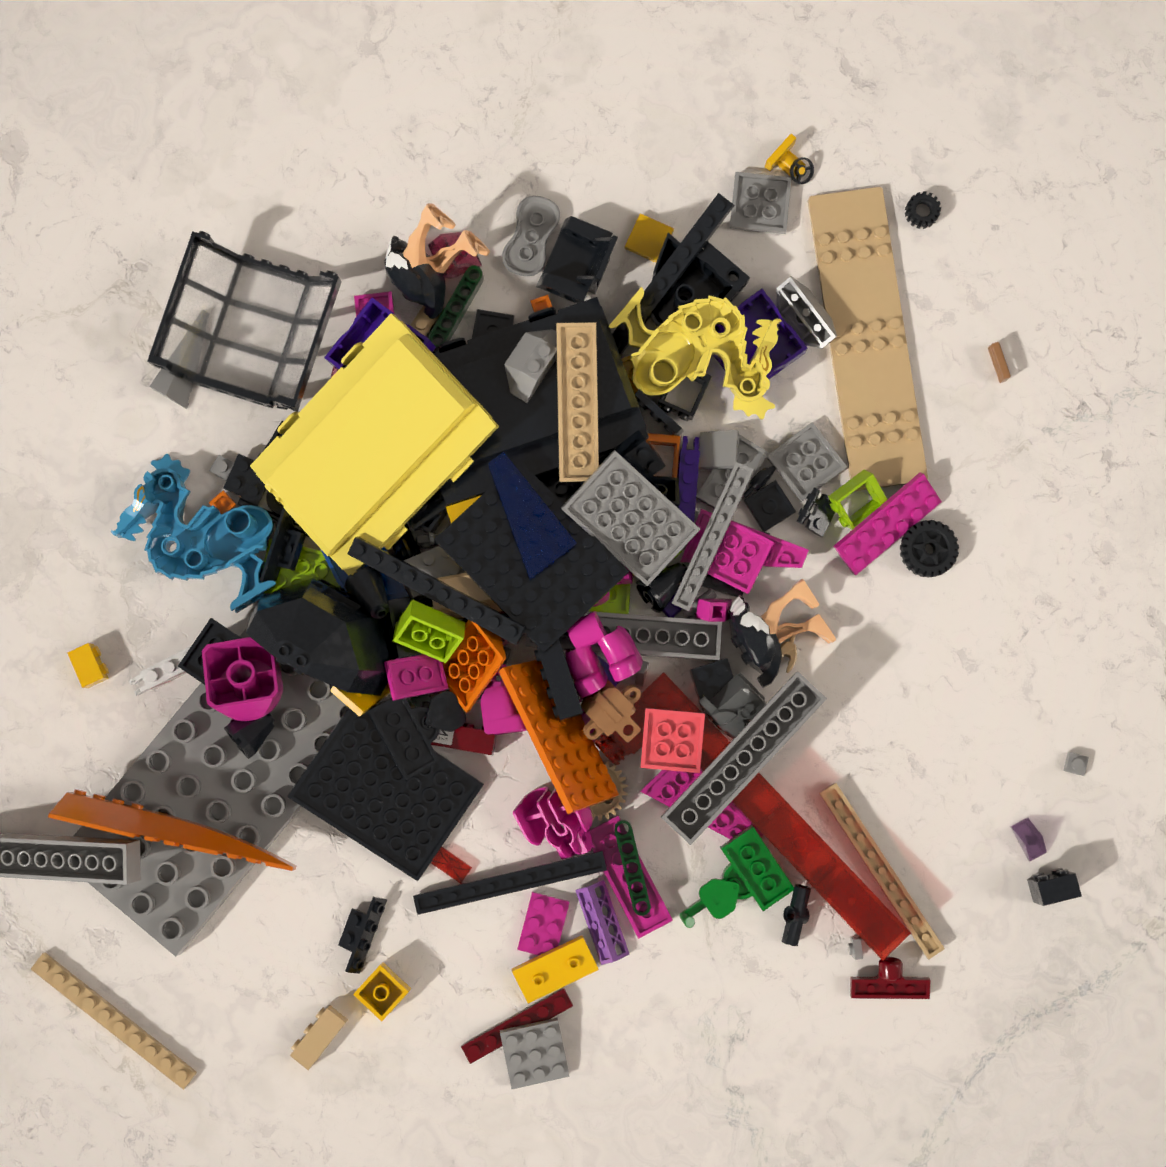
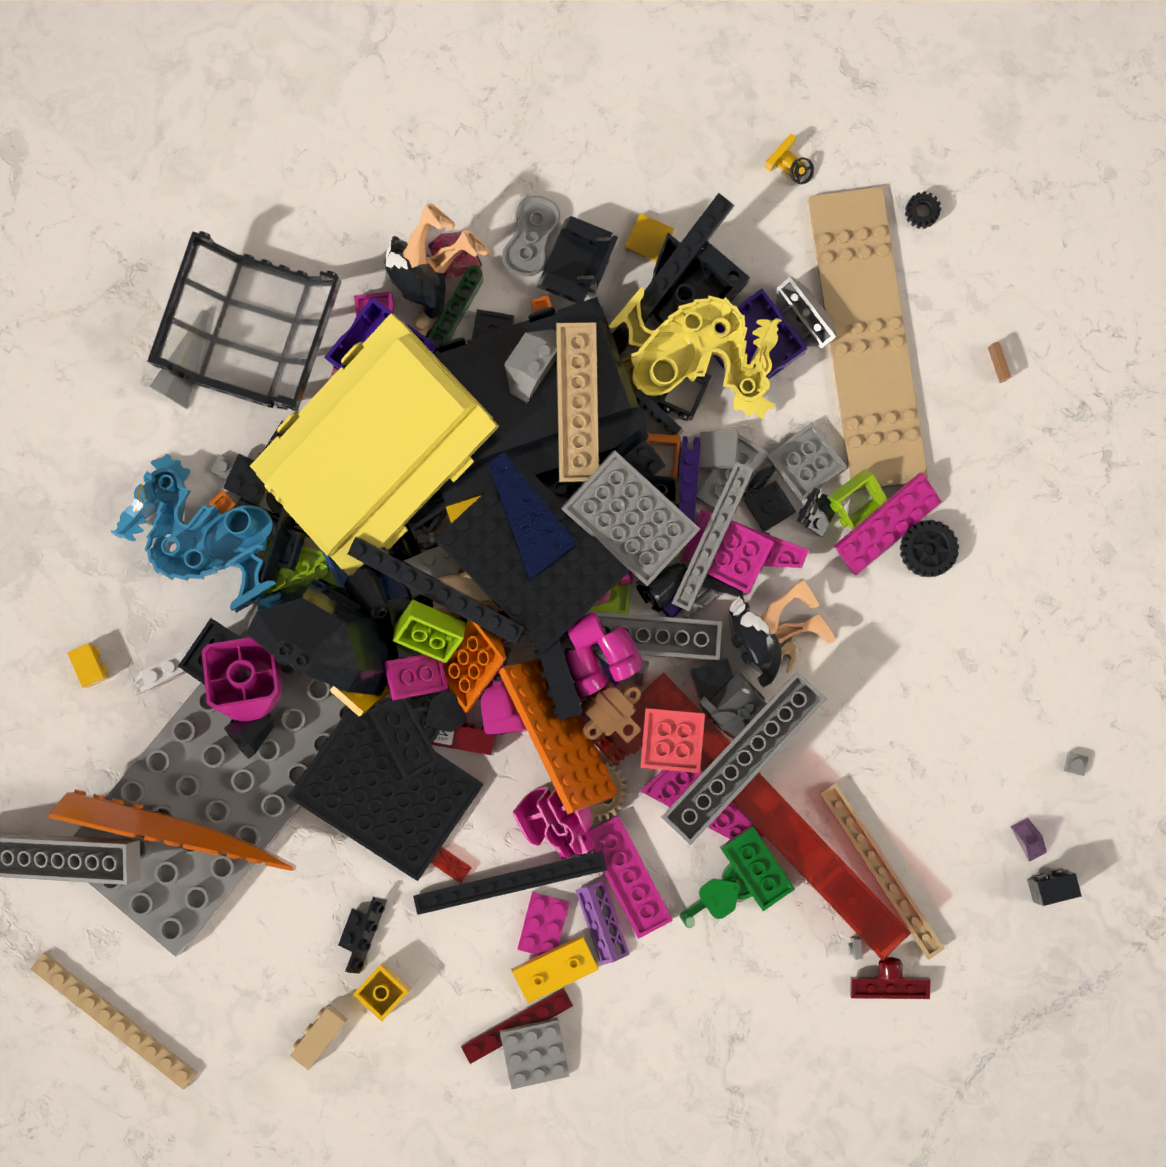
(638, 876): dark green beam -> none
(713, 609): dark pink slope -> none
(760, 202): light grey plate -> none
(796, 915): black piece -> none

